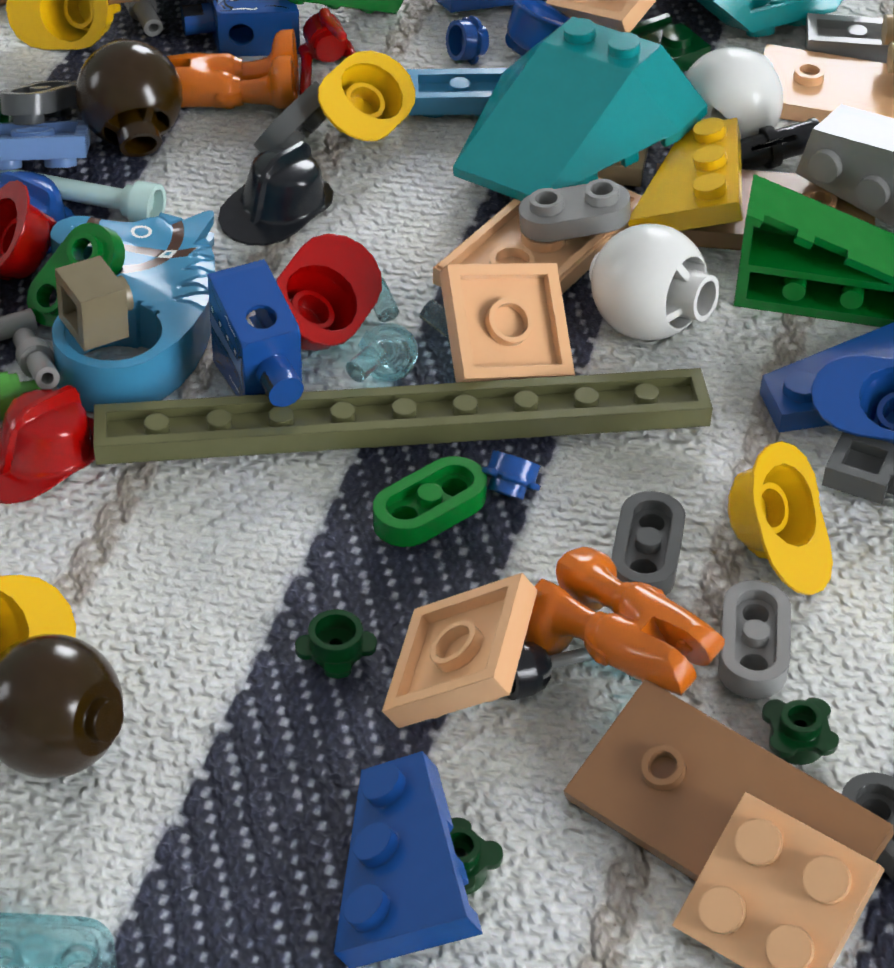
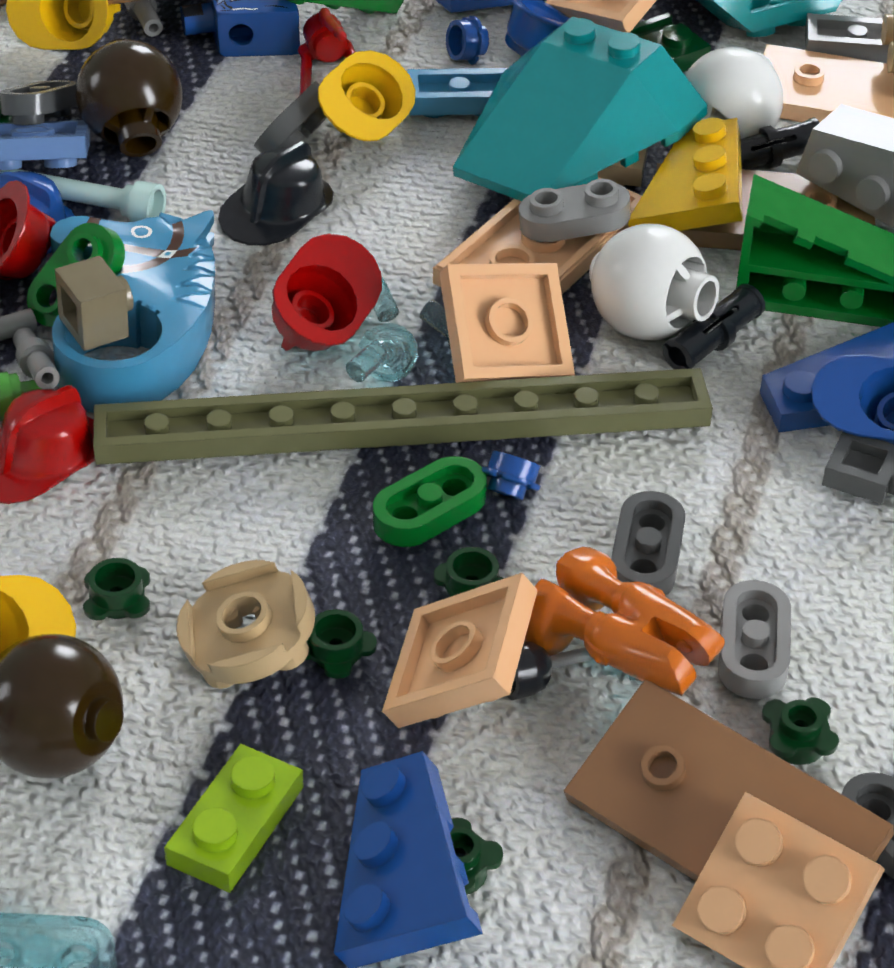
(116, 590): none -> dark green plate
(229, 82): orange piece -> none
(234, 818): none -> lime plate
(249, 653): none -> tan plate
(261, 356): blue torso -> none
(467, 570): none -> dark green plate
(732, 314): none -> black pin
(781, 518): yellow piece -> none

